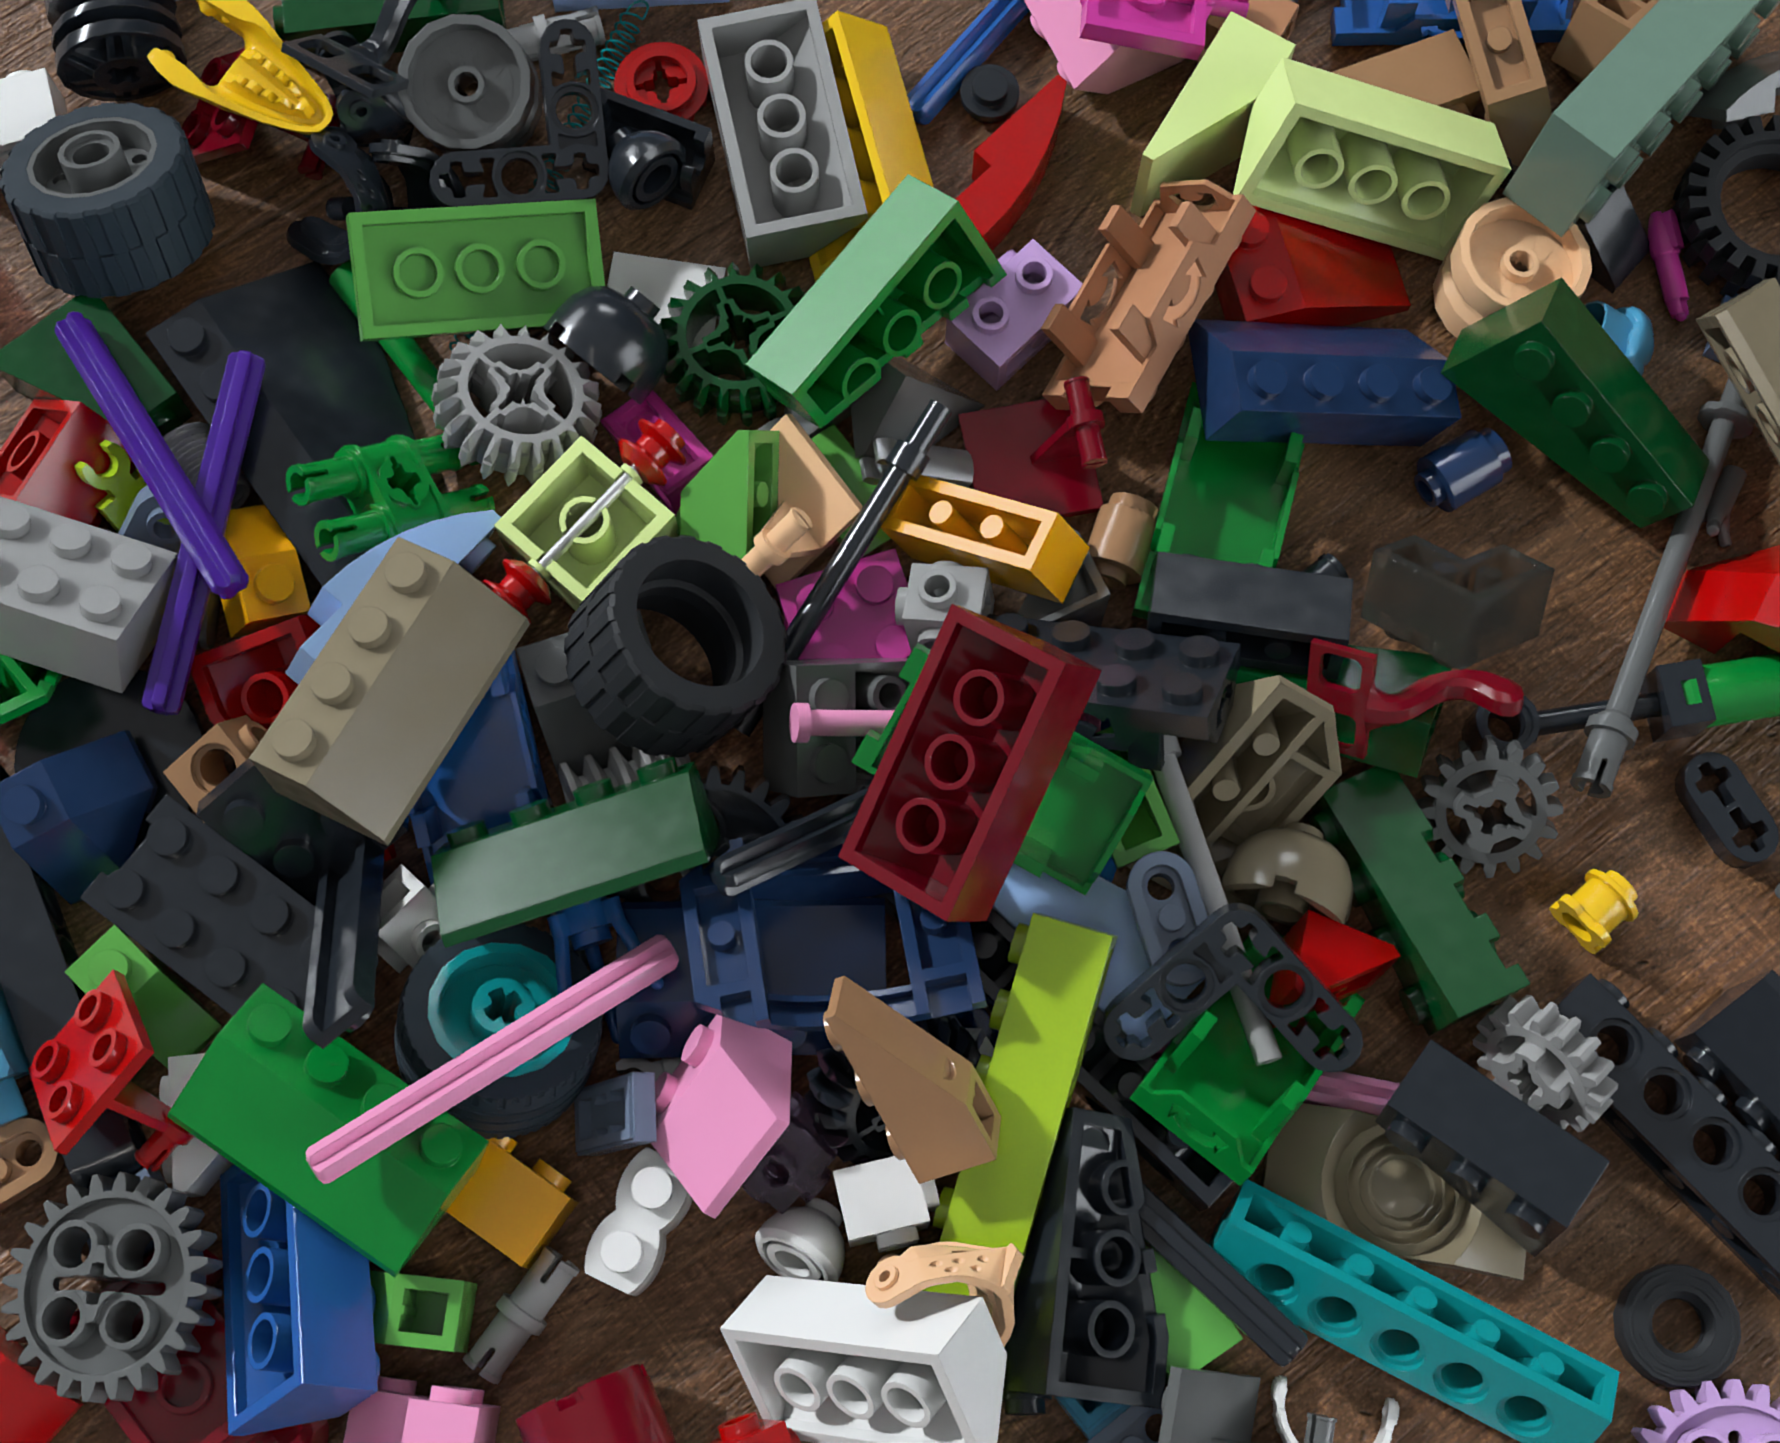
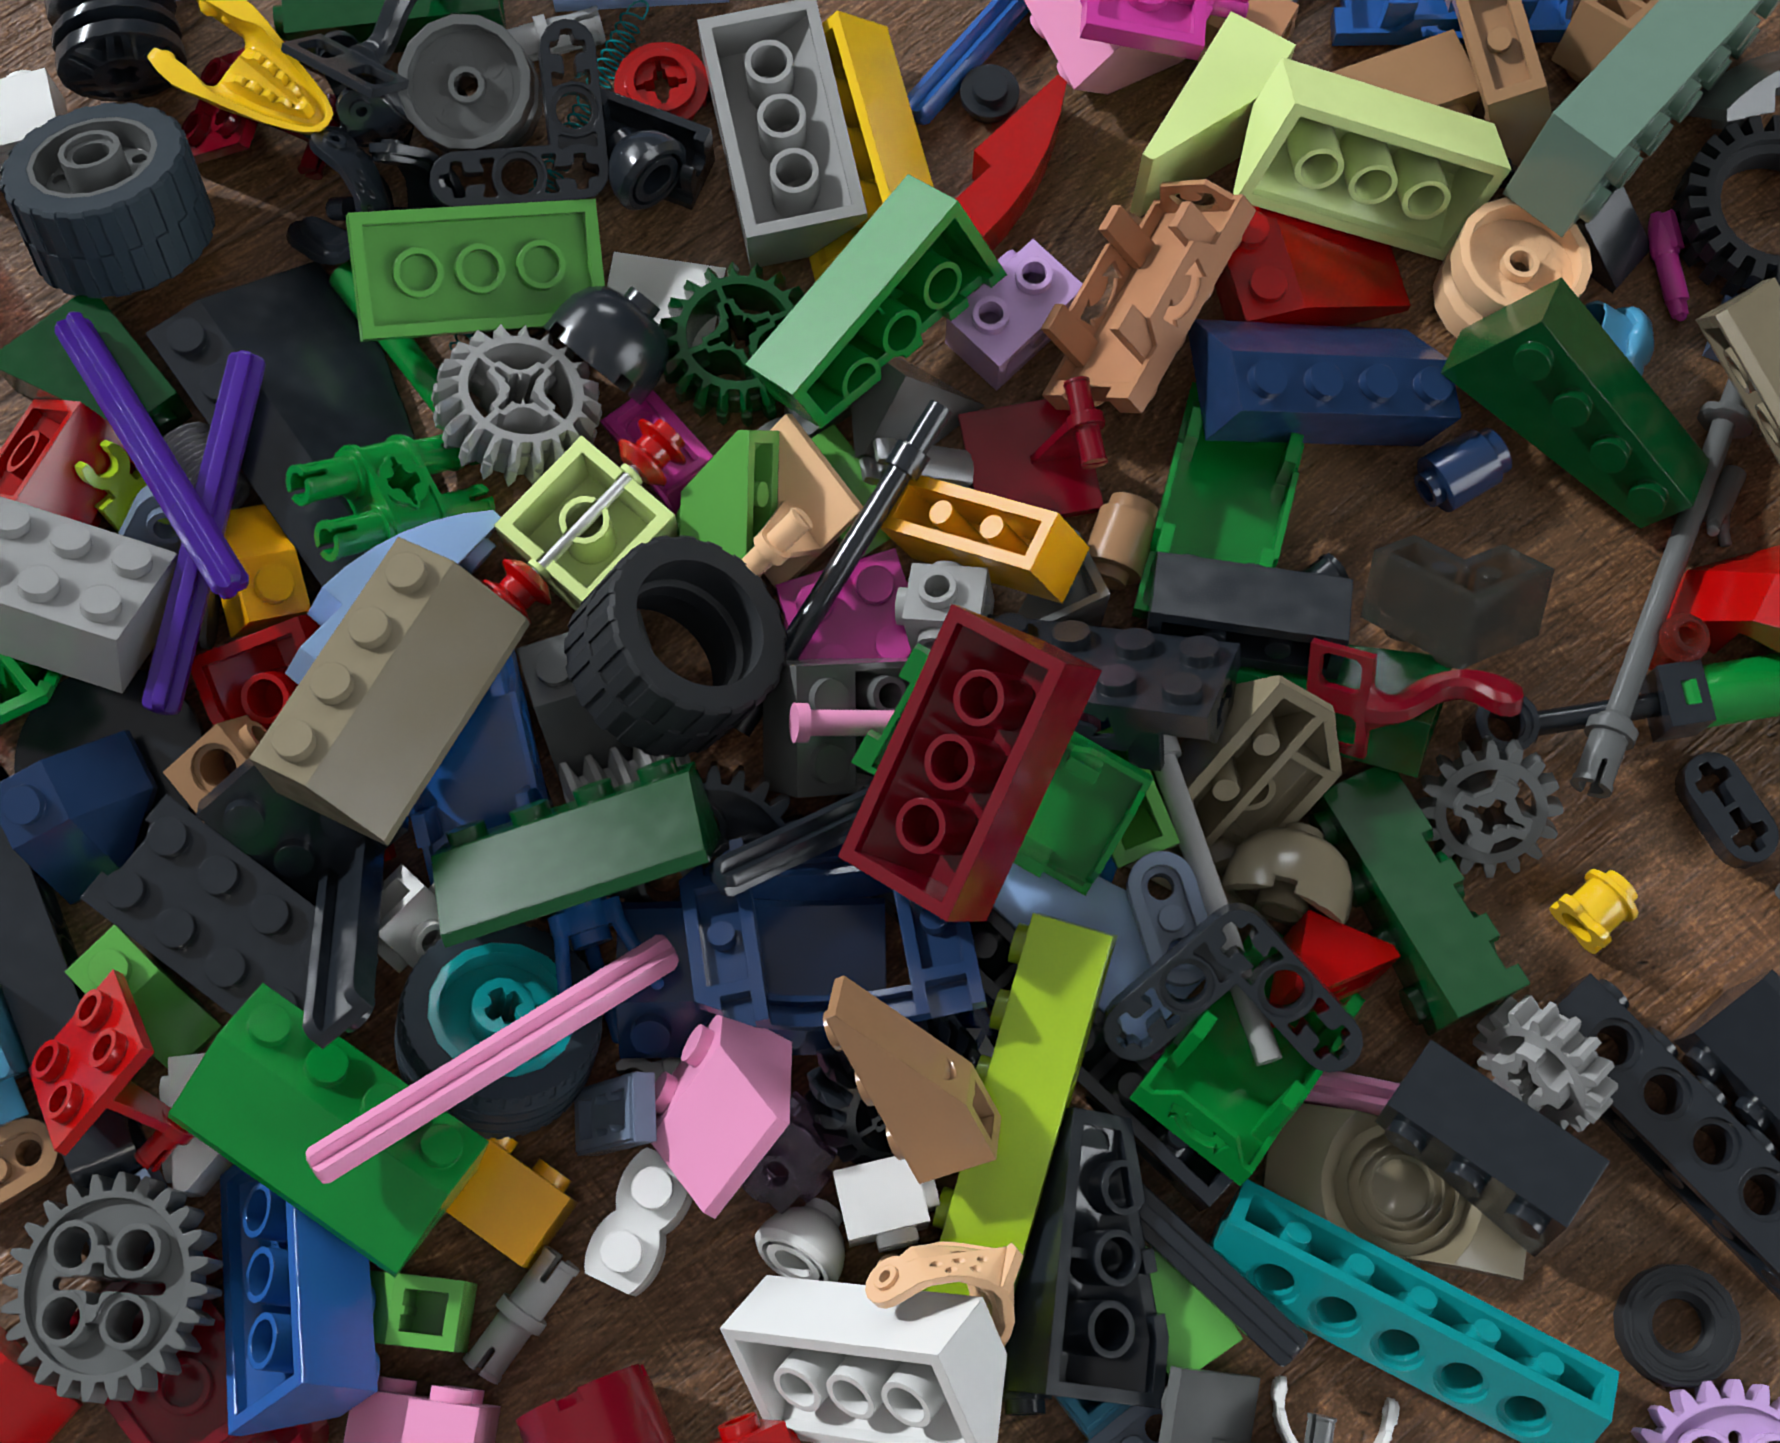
(1681, 640): none -> clear red pin

